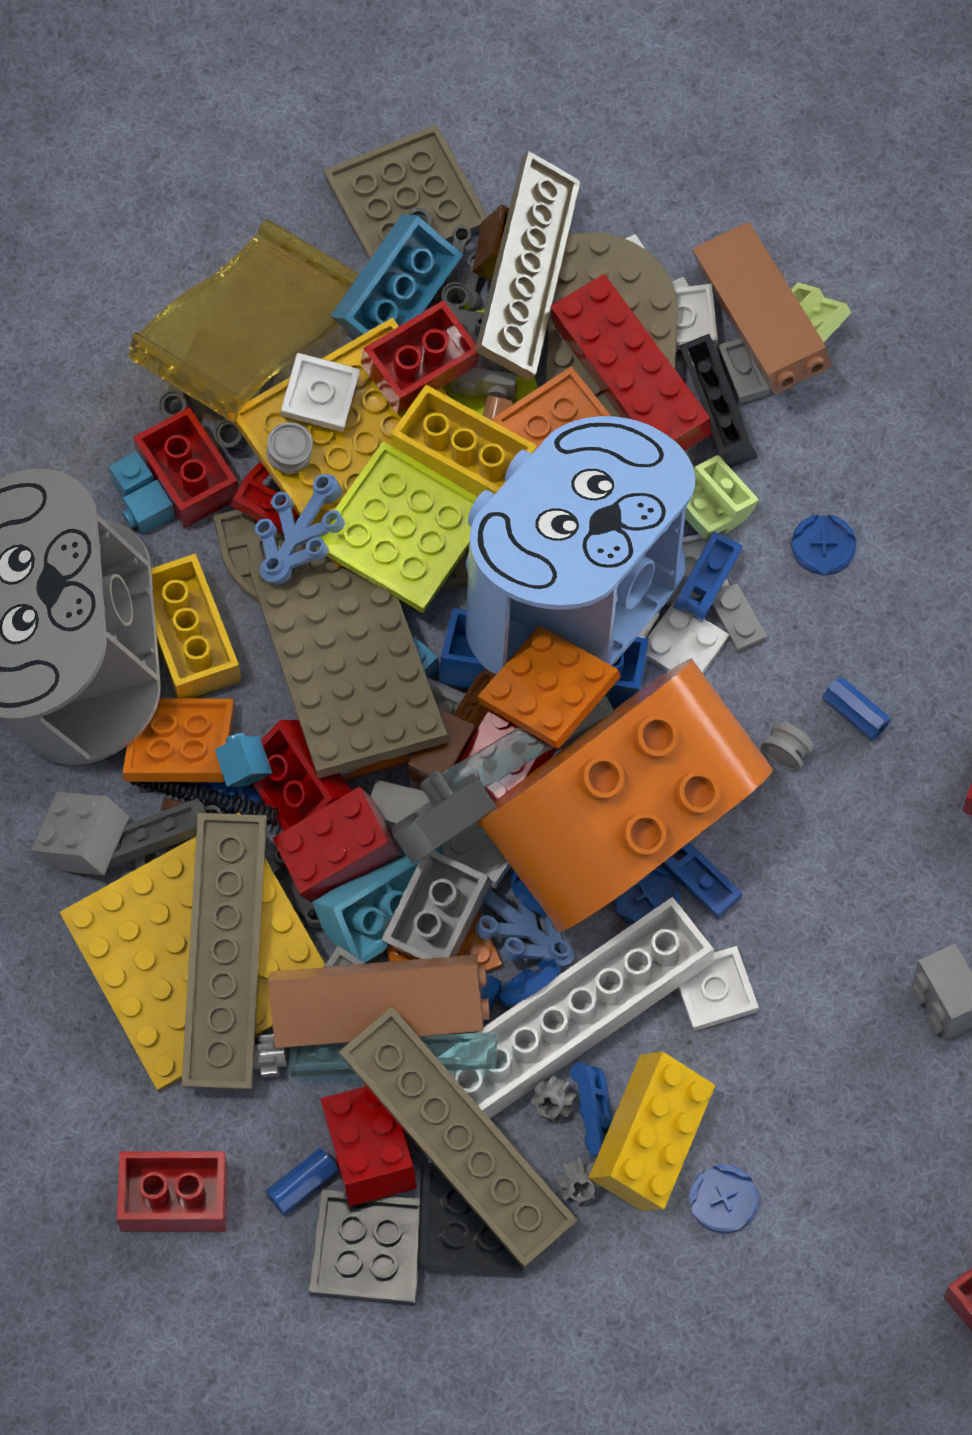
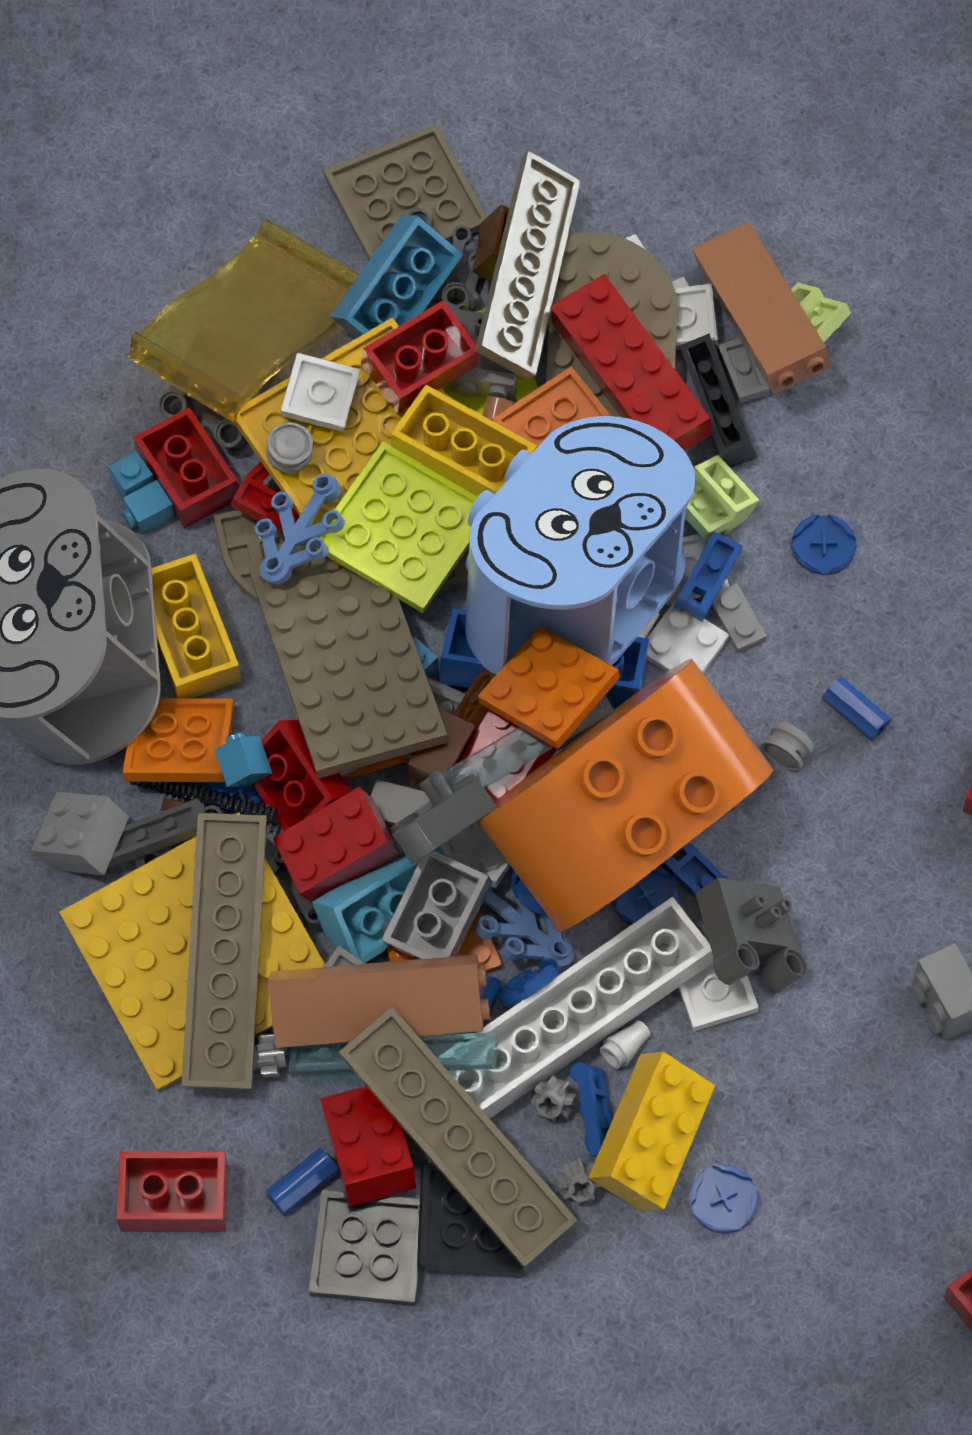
(622, 1046): none -> white cone
(749, 926): none -> dark grey piece

